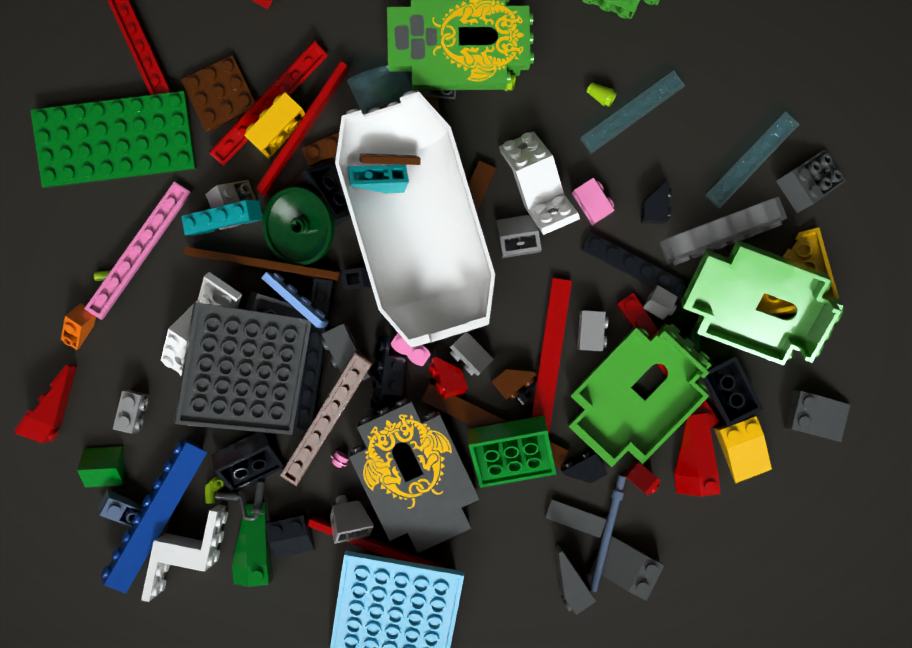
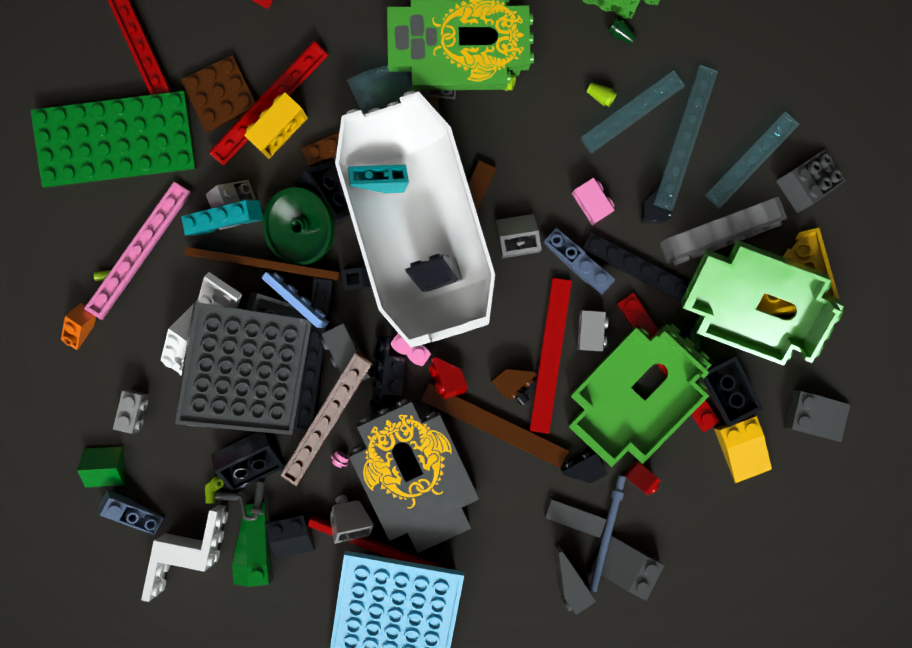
(46, 419): red wedge -> none
(153, 516): blue brick -> none
(302, 129): red tile -> none
(390, 159): reddish brown tile -> none
(435, 273): none -> black slope
(471, 354): light grey slope -> none
(511, 451): green slope -> none
(538, 182): white bracket -> none
(578, 261): none -> sand blue slope
(621, 31): none -> dark green cone
(660, 302): light grey brick -> none
(685, 138): none -> clear light blue tile
(696, 464): red wedge -> none

